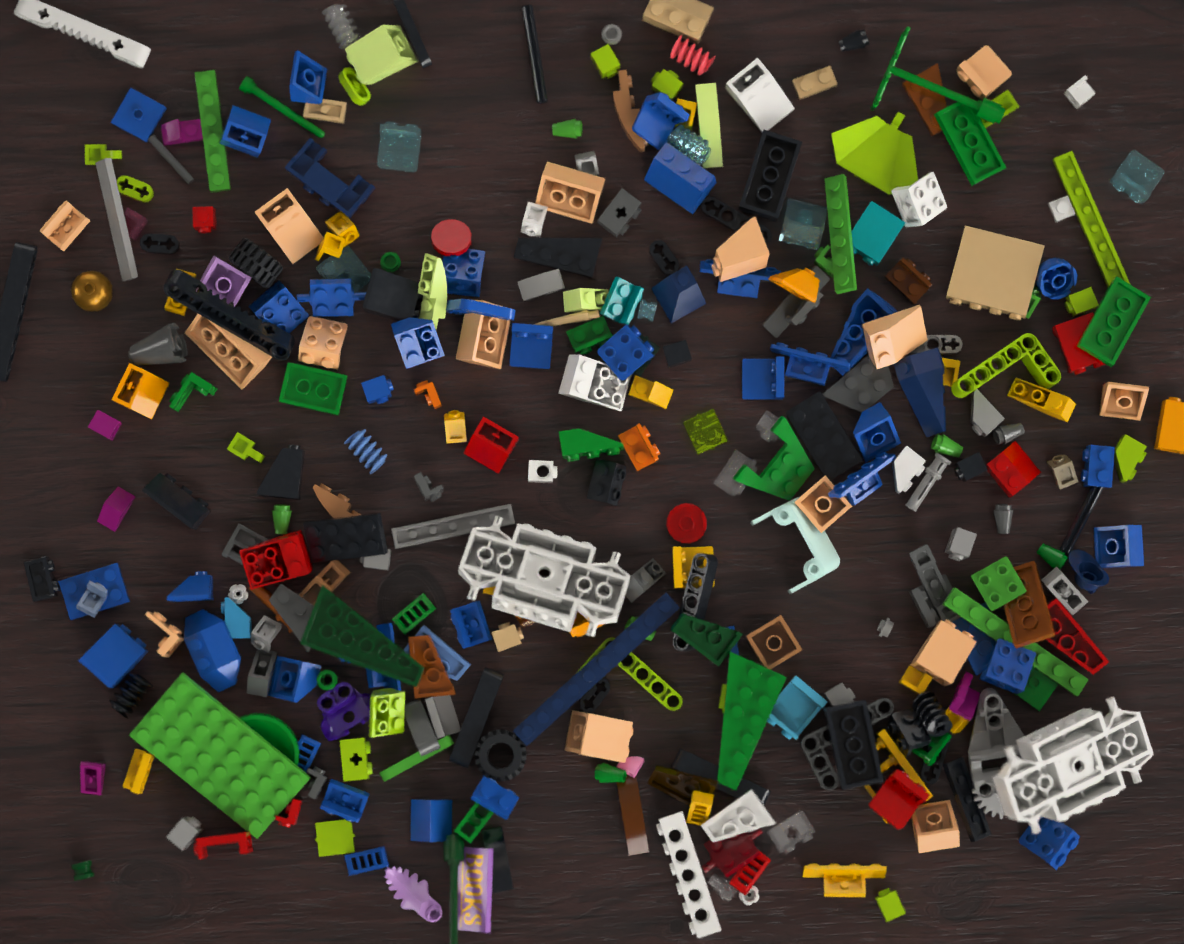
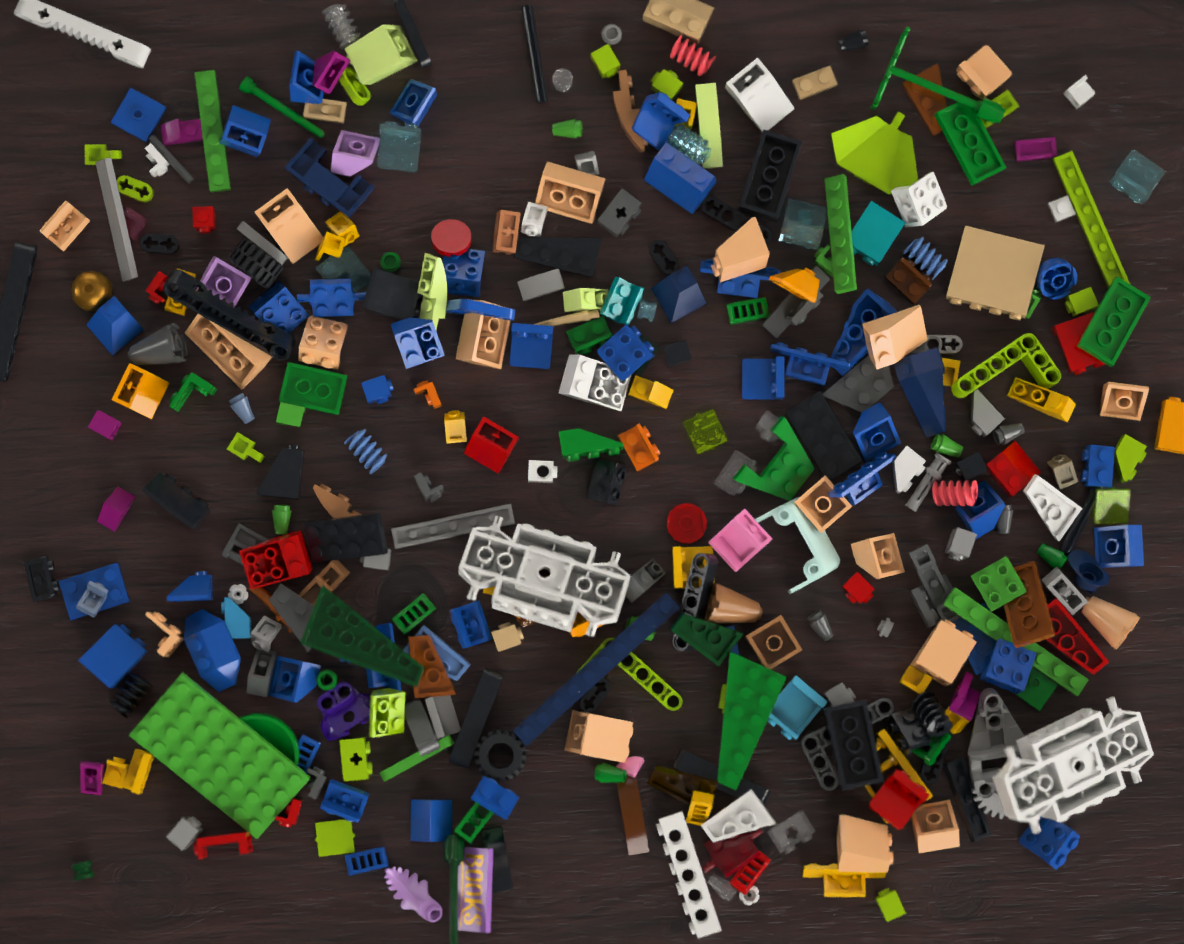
(114, 325): none -> blue slope
(116, 772): none -> yellow bracket
(155, 157): none -> white bracket
(156, 286): none -> red bracket
(241, 406): none -> sand blue cone
(255, 237): none -> light grey beam
(290, 414): none -> bright green panel
(329, 70): none -> magenta slope
(353, 152): none -> lavender slope
(414, 102): none -> blue slope
(506, 232): none -> nougat hinge
(561, 76): none -> clear wheel
(731, 314): none -> green slope
(731, 607): none -> medium nougat cone
(740, 540): none -> bright pink panel
(820, 624): none -> dark grey cone
(858, 589): none -> red brick
(863, 845): none -> light nougat slope
(879, 556): none -> light nougat slope
(926, 257): none -> medium blue piece
(956, 494): none -> coral piece
(985, 513): none -> blue slope
(1035, 149): none -> magenta tile
(1052, 506): none -> white wing
(1110, 620): none -> light nougat cone
(1112, 505): none -> clear neon green piece

